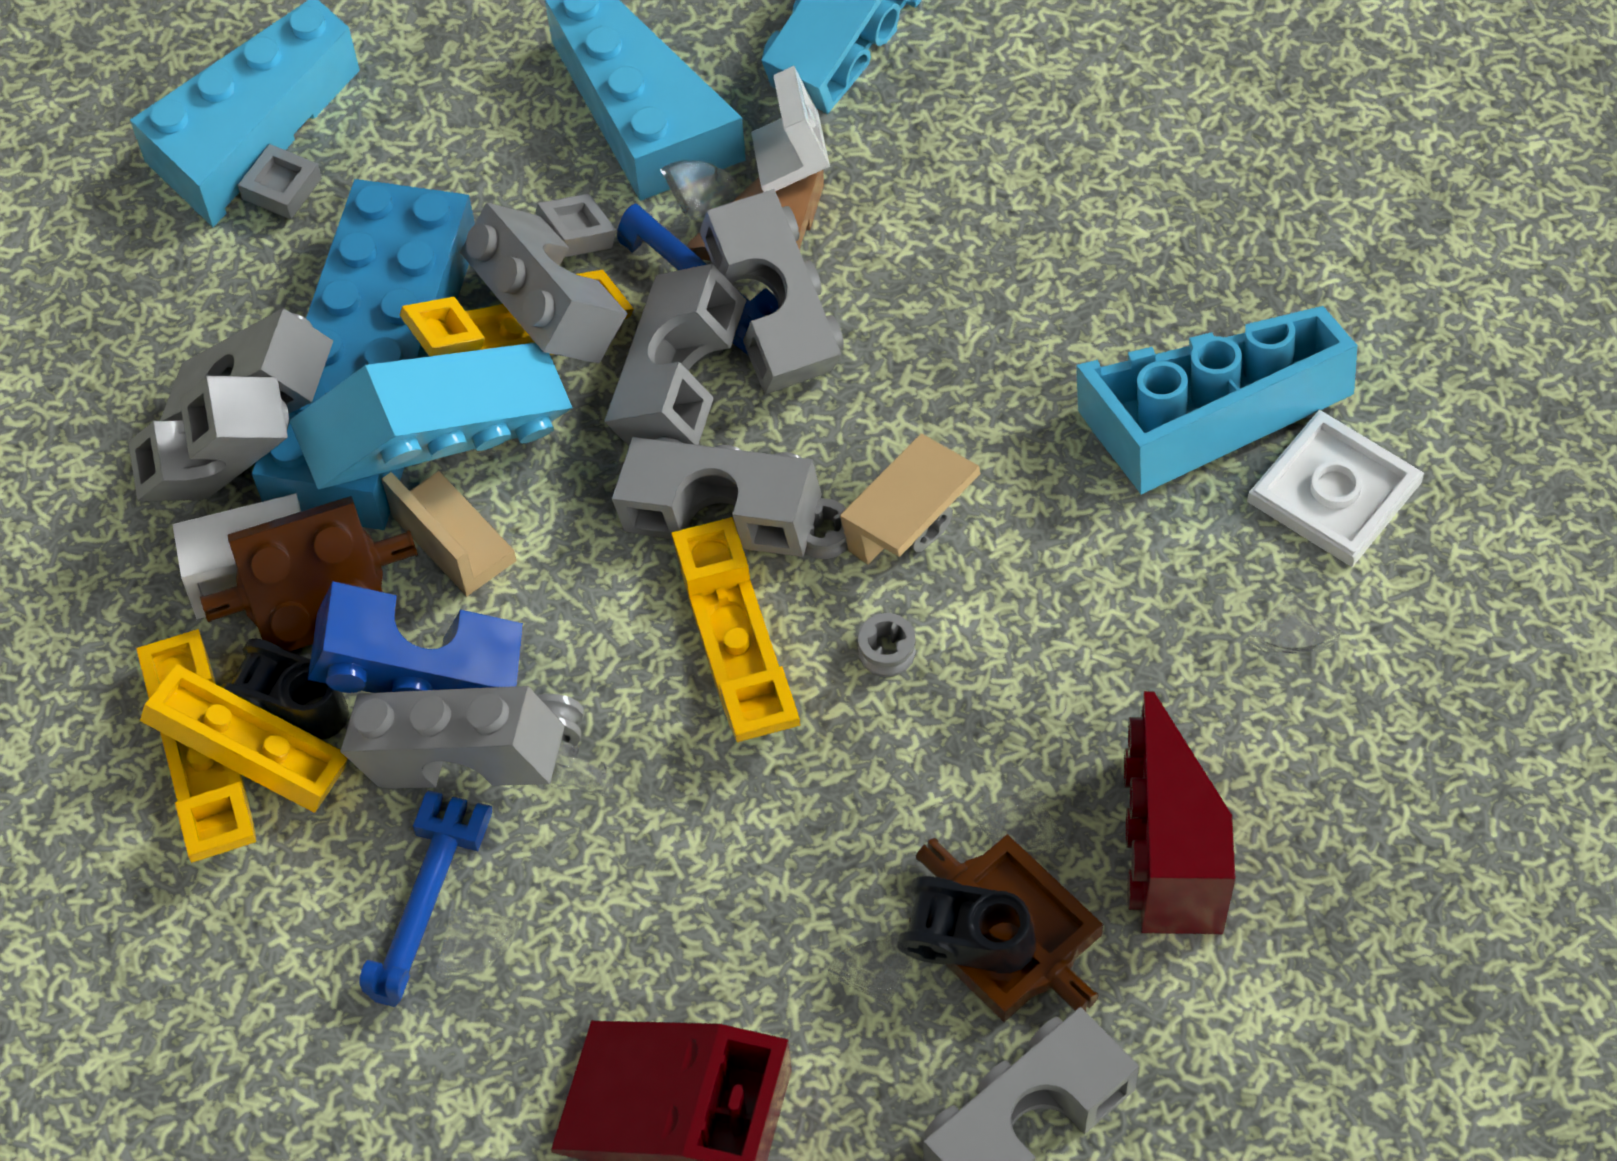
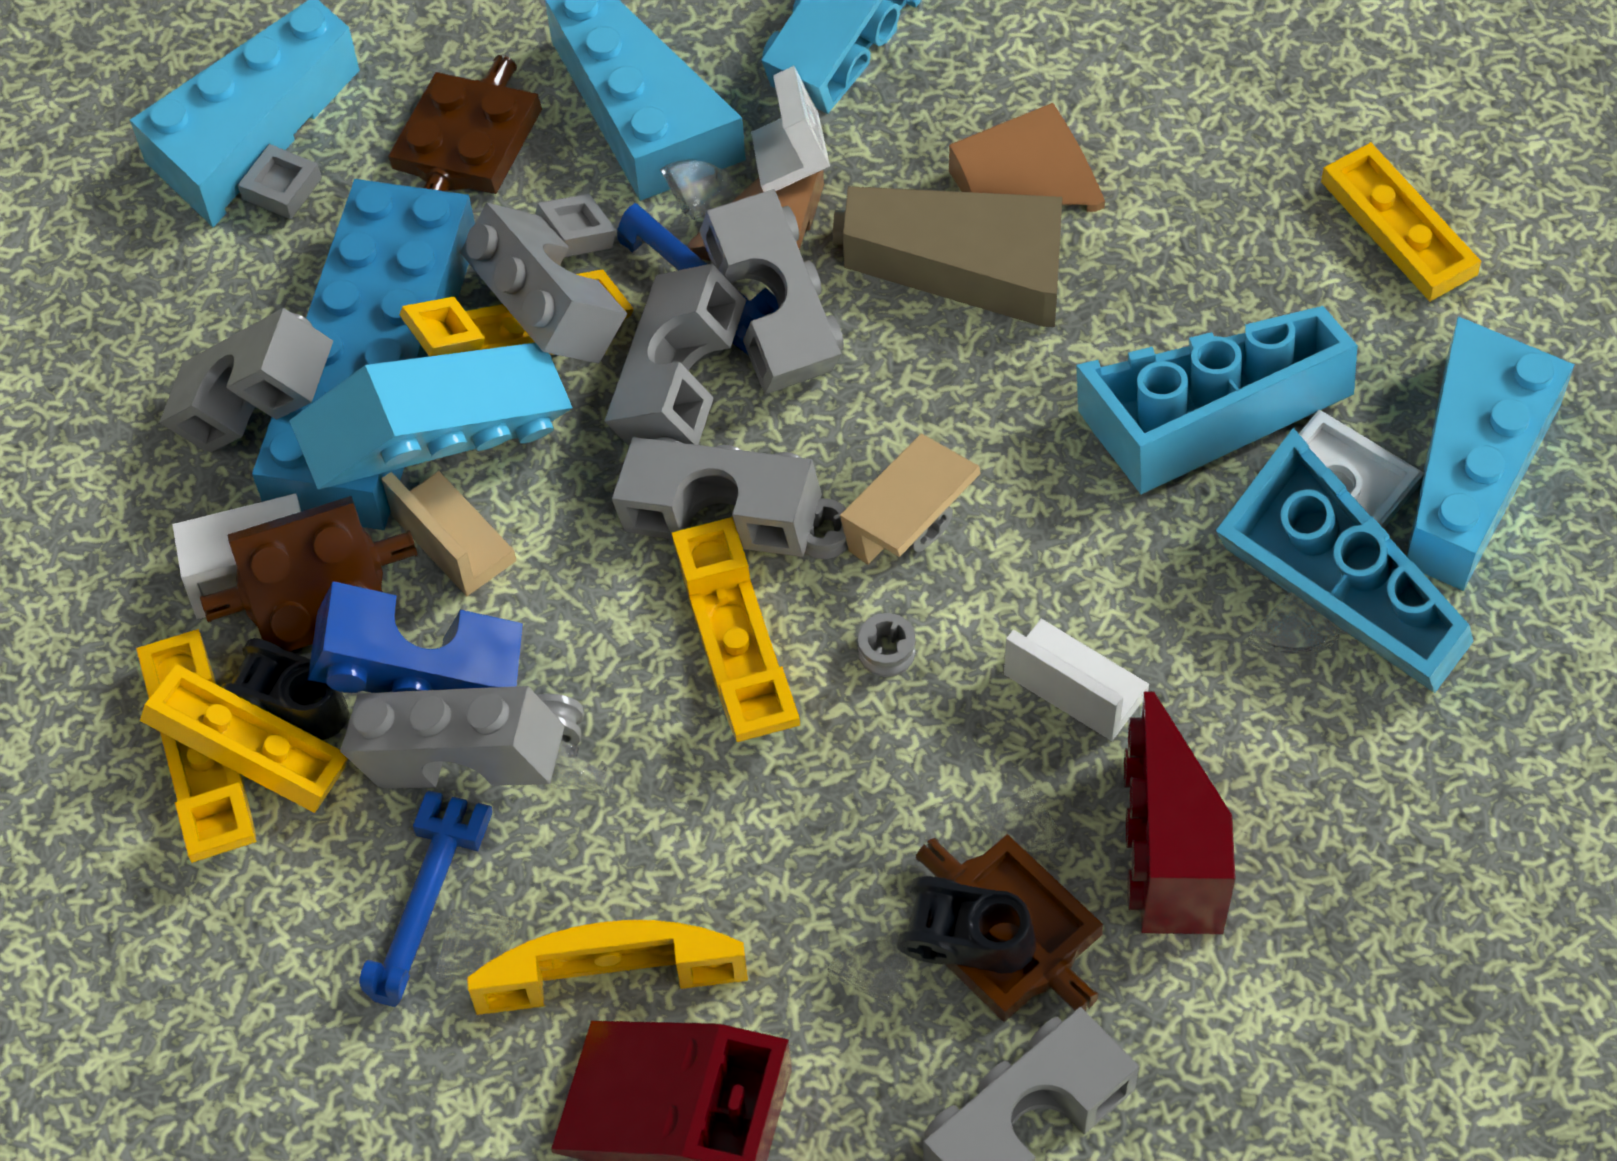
(222, 434): light grey arch -> none
(467, 130): none -> reddish brown plate
(517, 976): none -> yellow slope
(958, 246): none -> dark tan slope
(1027, 157): none -> medium nougat slope
(1073, 678): none -> white panel
(1328, 551): none -> medium azure wedge
(1400, 221): none -> yellow plate
(1483, 437): none -> medium azure wedge

